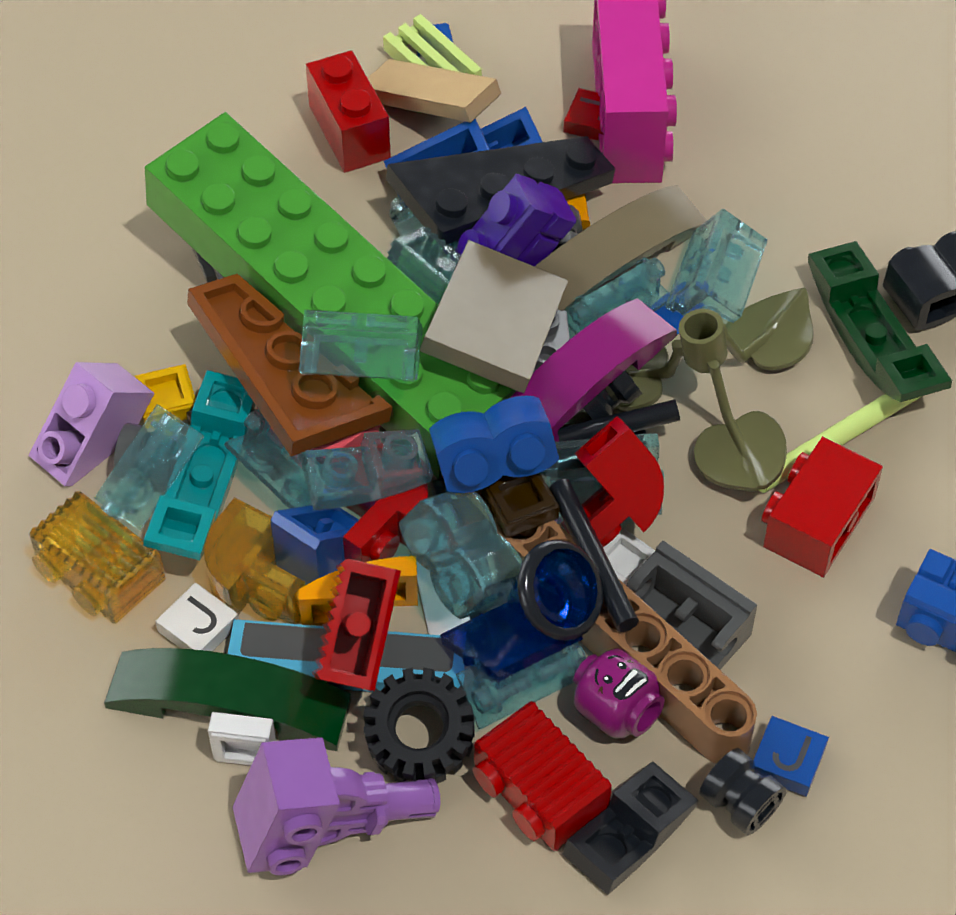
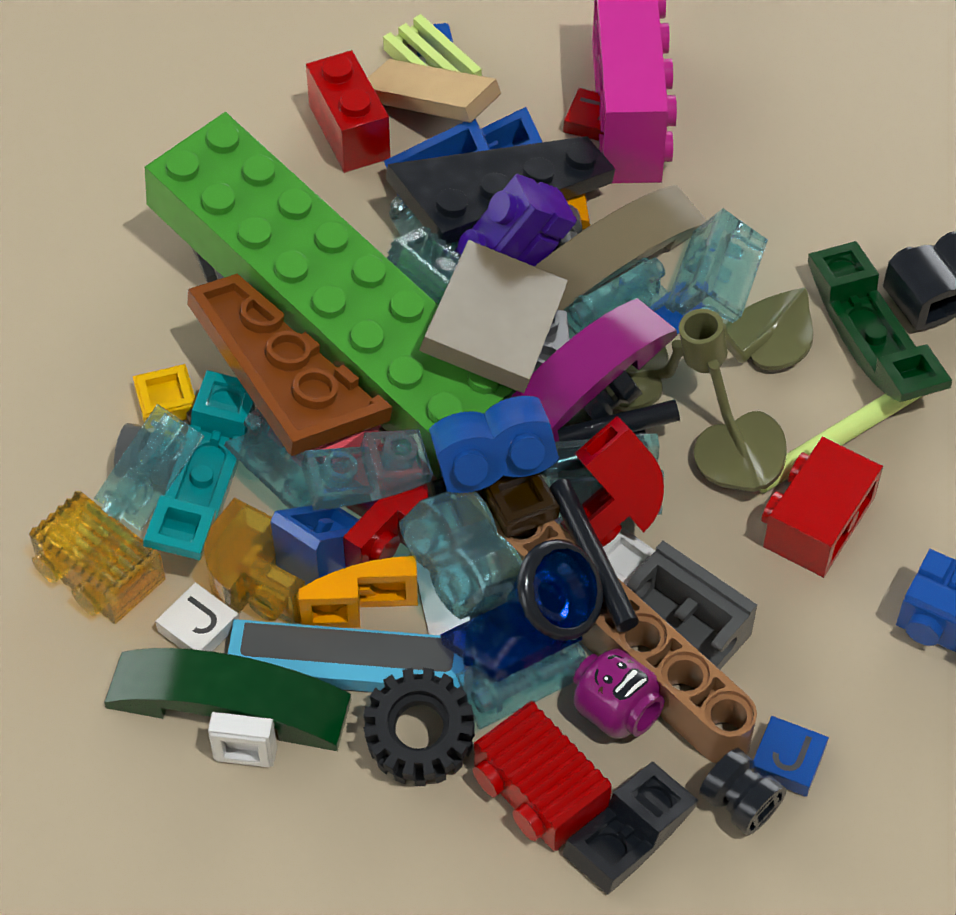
(88, 419): lavender slope -> none
(300, 803): medium lavender brick -> none
(357, 624): red brick -> none
(360, 345): clear light blue hinge -> none

